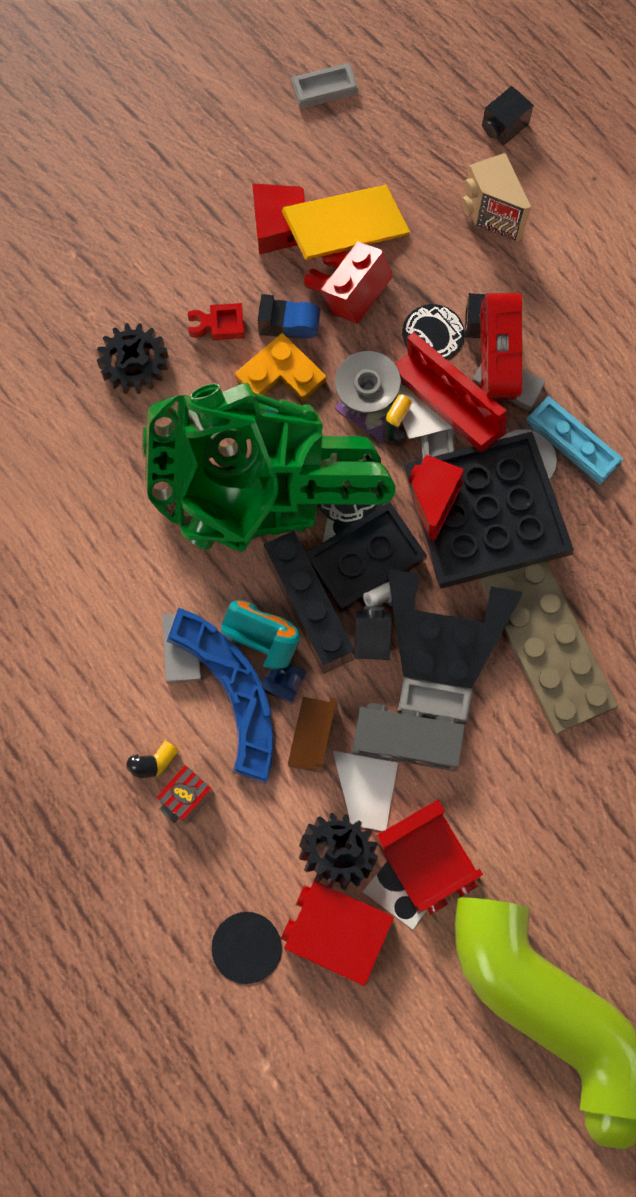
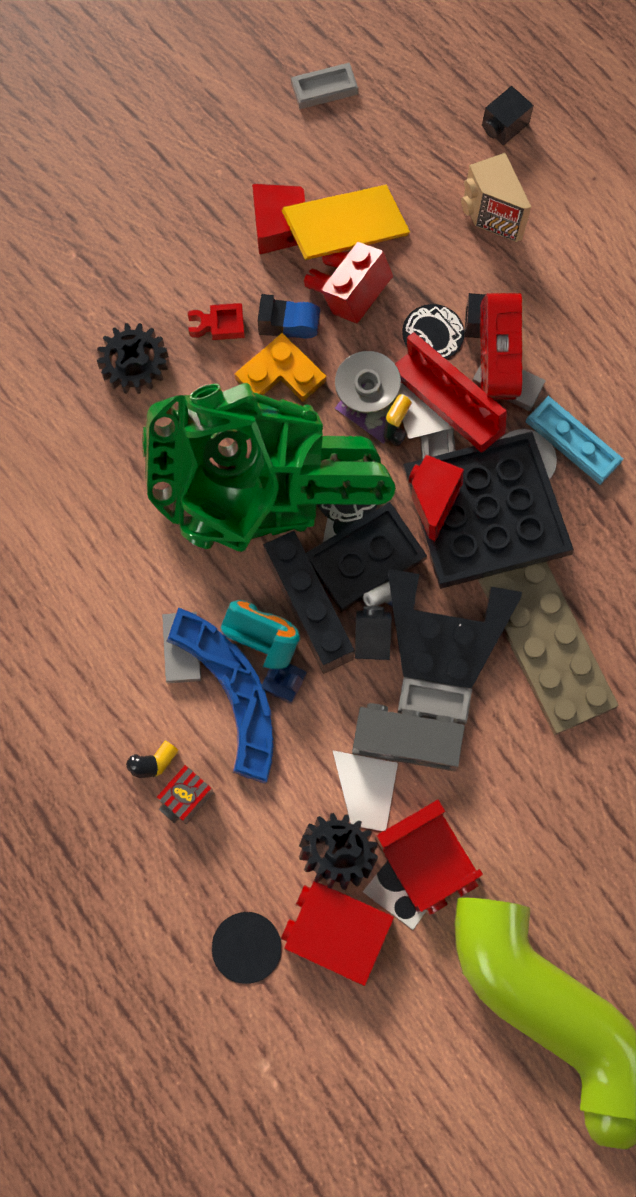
(312, 734): reddish brown panel -> none

